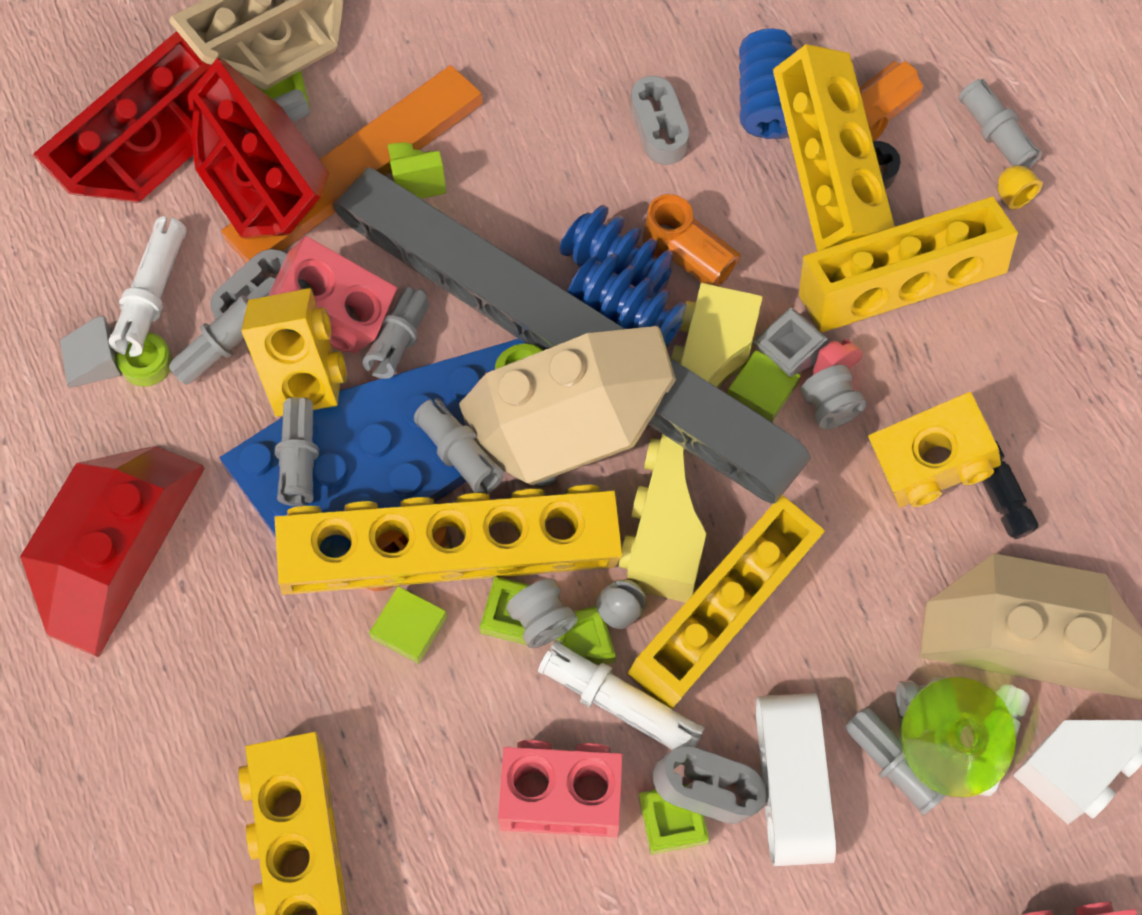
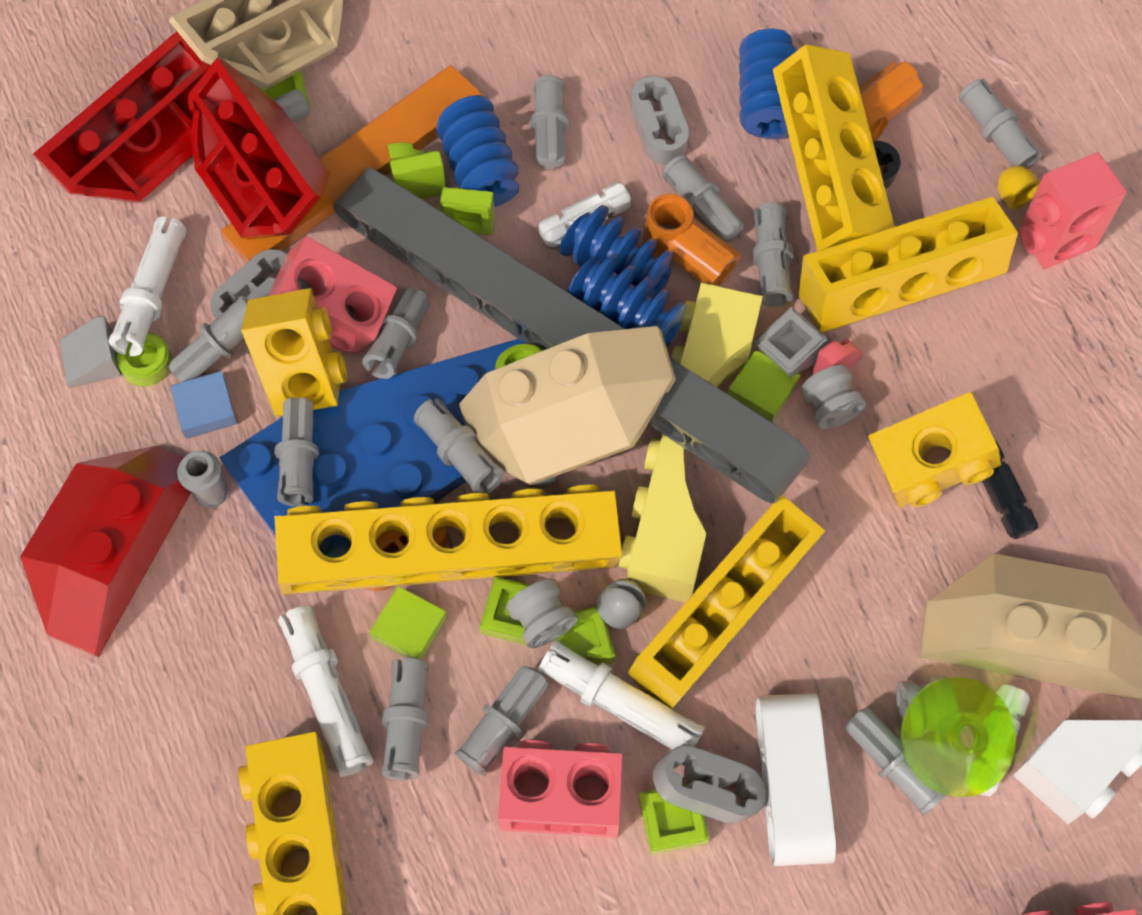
(201, 474): none -> light grey pin
(203, 404): none -> medium blue tile
(329, 701): none -> white pin
(405, 719): none -> light grey pin
(470, 208): none -> lime tile
(478, 148): none -> blue piece
(502, 720): none -> light grey axle
(549, 121): none -> light grey axle
(554, 228): none -> white axle
(703, 198): none -> light grey axle
(773, 254): none -> light grey pin
(1071, 210): none -> coral brick

